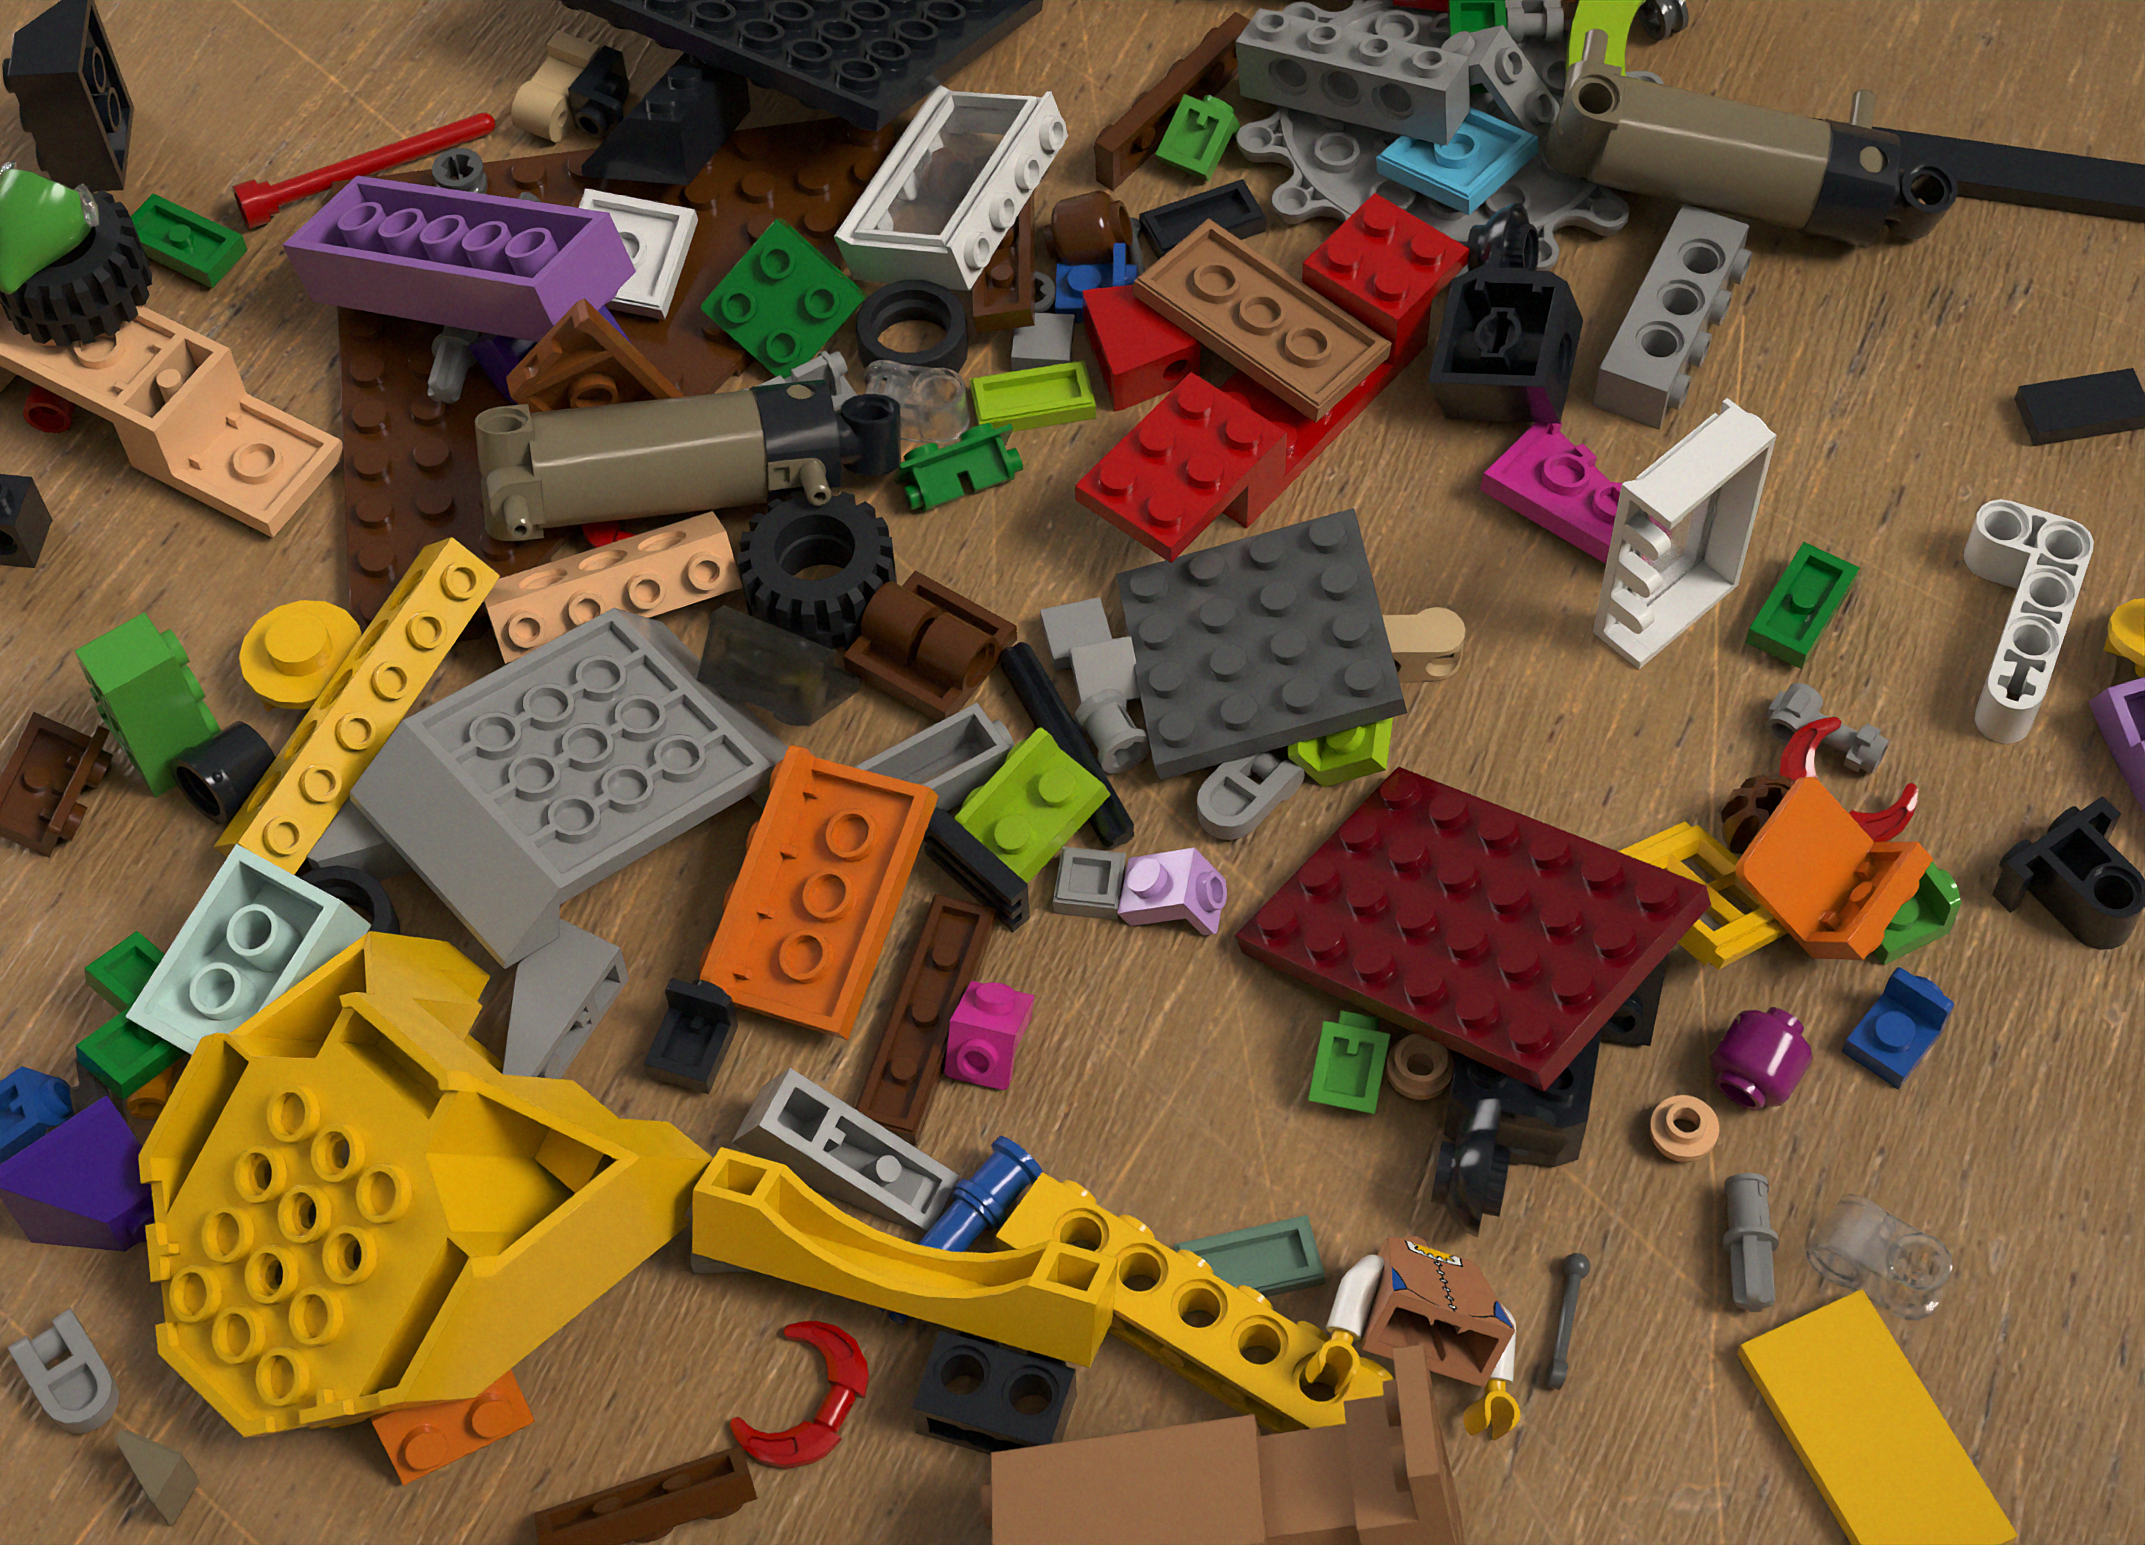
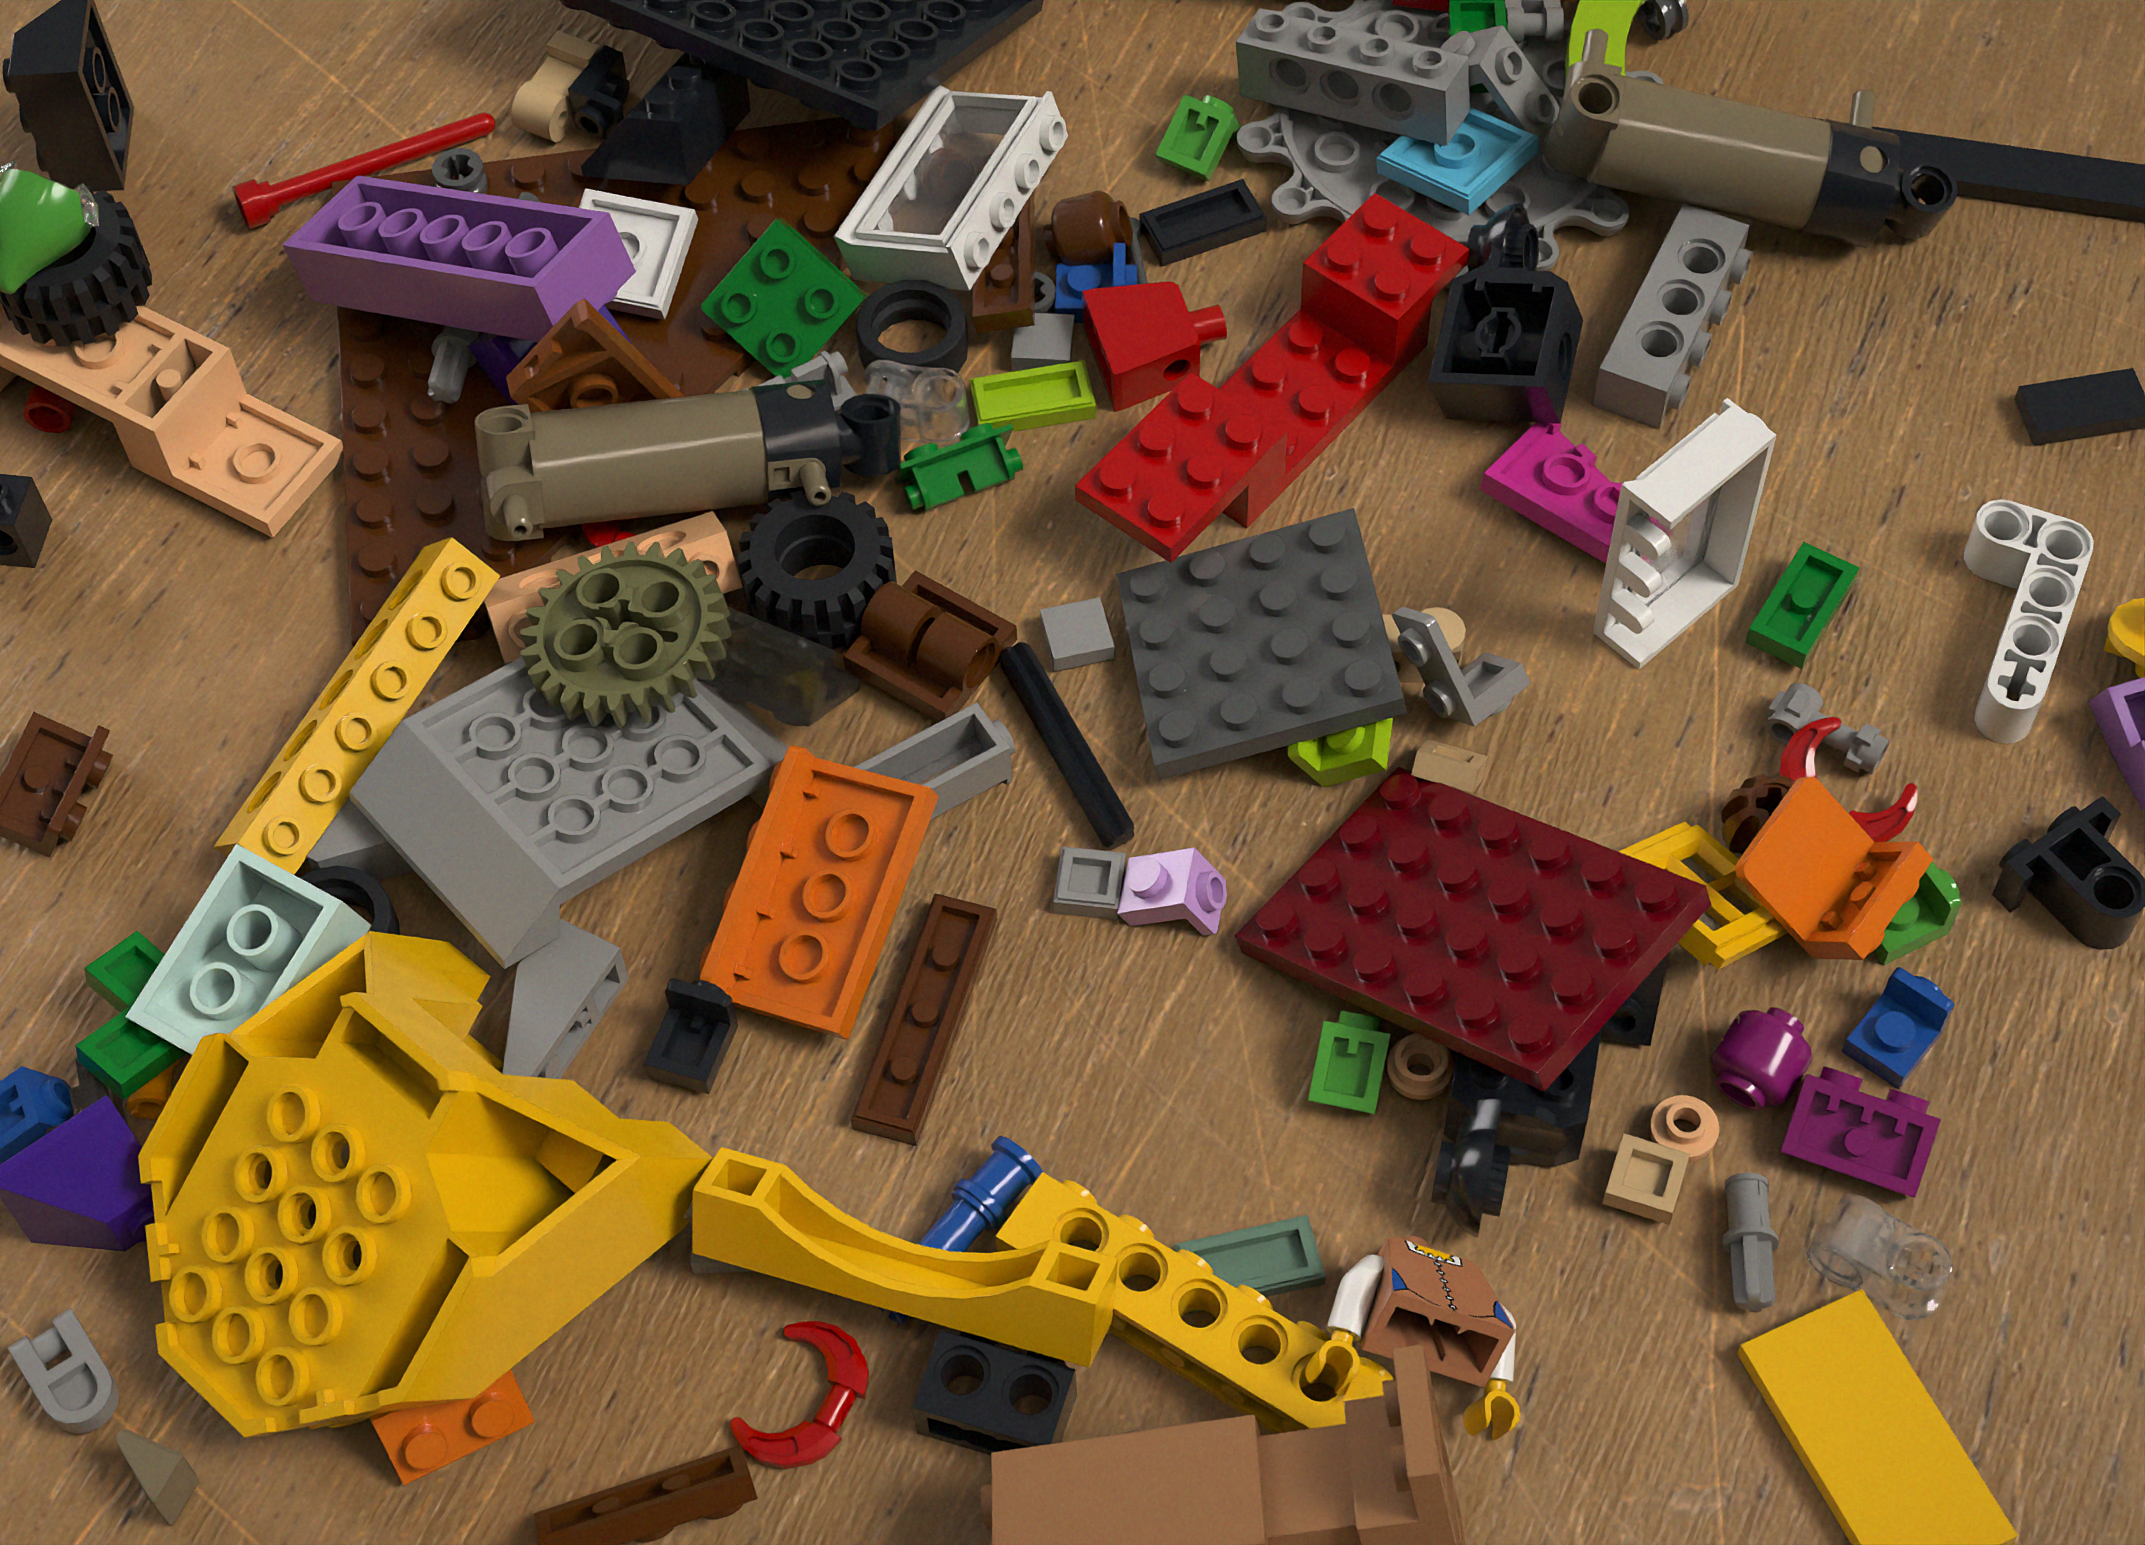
(147, 696): bright green wedge -> none
(187, 240): green plate -> none
(222, 770): black piece -> none
(296, 652): yellow piece -> none
(625, 634): none -> olive gear
(844, 1153): light grey slope -> none
(977, 869): black tile -> none
(987, 1033): dark pink bracket -> none
(1032, 804): lime bracket -> none
(1105, 667): light grey tile -> none
(1112, 731): light grey bush -> none
(1139, 132): reddish brown plate -> none
(1234, 804): light grey plate -> none
(1262, 319): medium nougat tile -> none
(1449, 765): none -> tan plate
(1464, 694): none -> light grey bracket
(1576, 1268): dark grey hinge -> none
(1646, 1178): none -> tan plate
(1861, 1133): none -> magenta bracket

